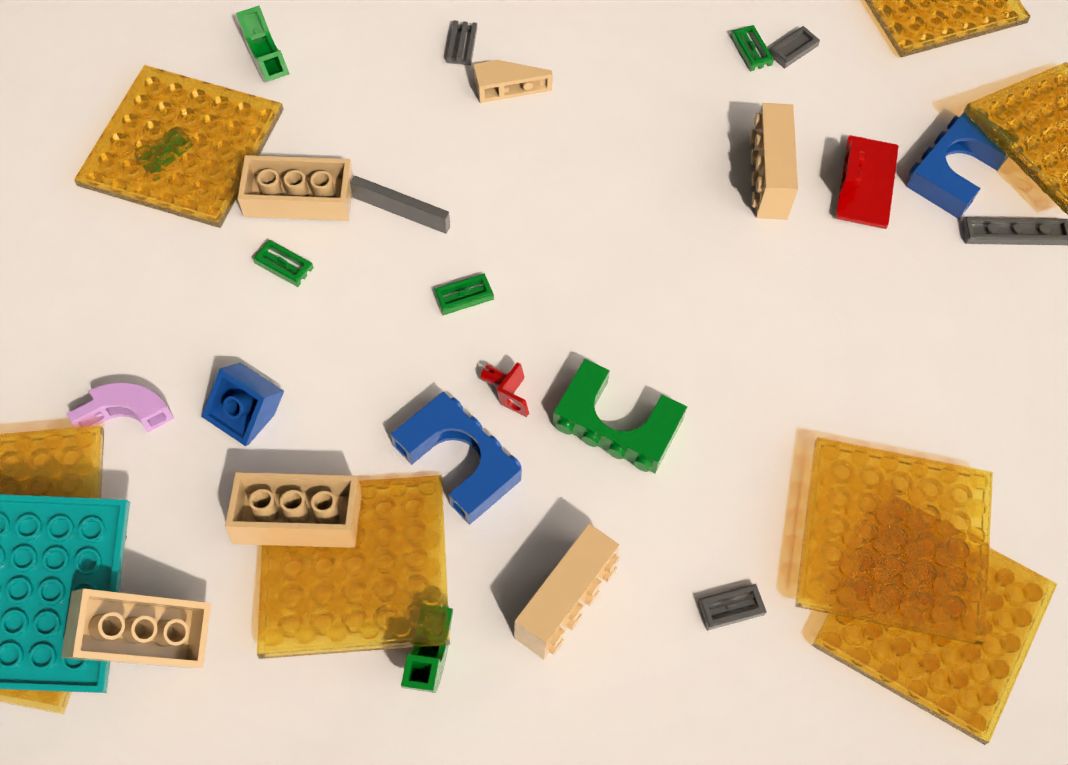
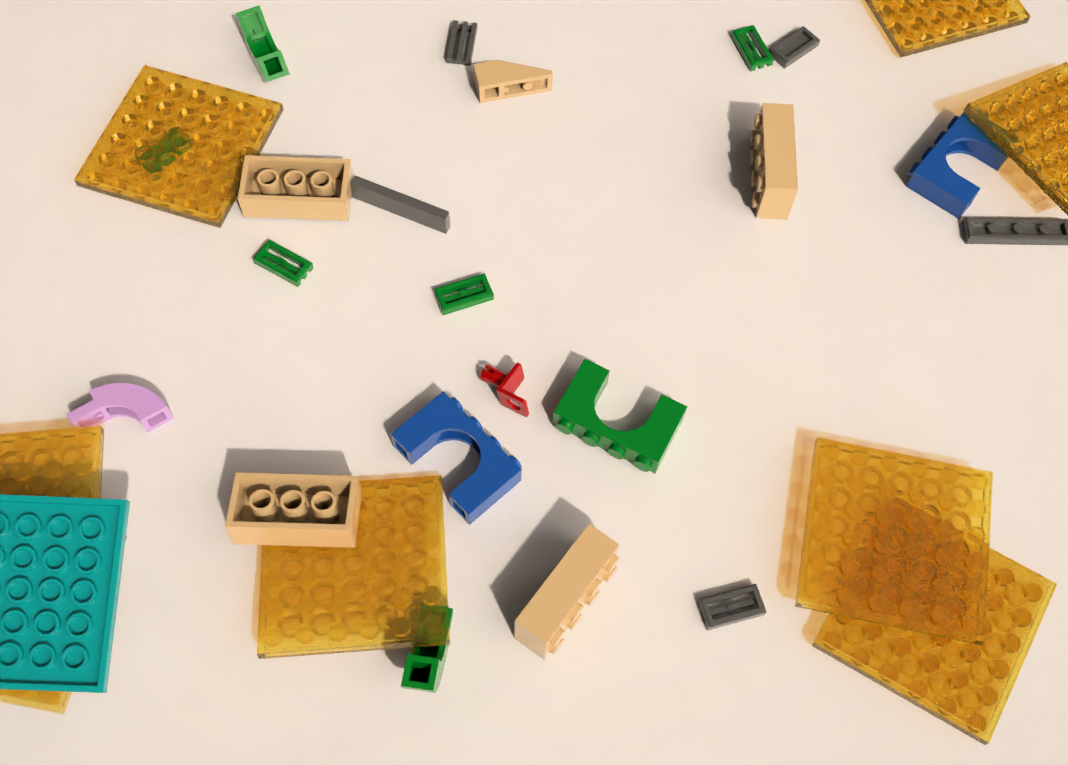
(136, 629): tan brick -> none
(241, 402): blue slope -> none
(867, 182): red bracket -> none

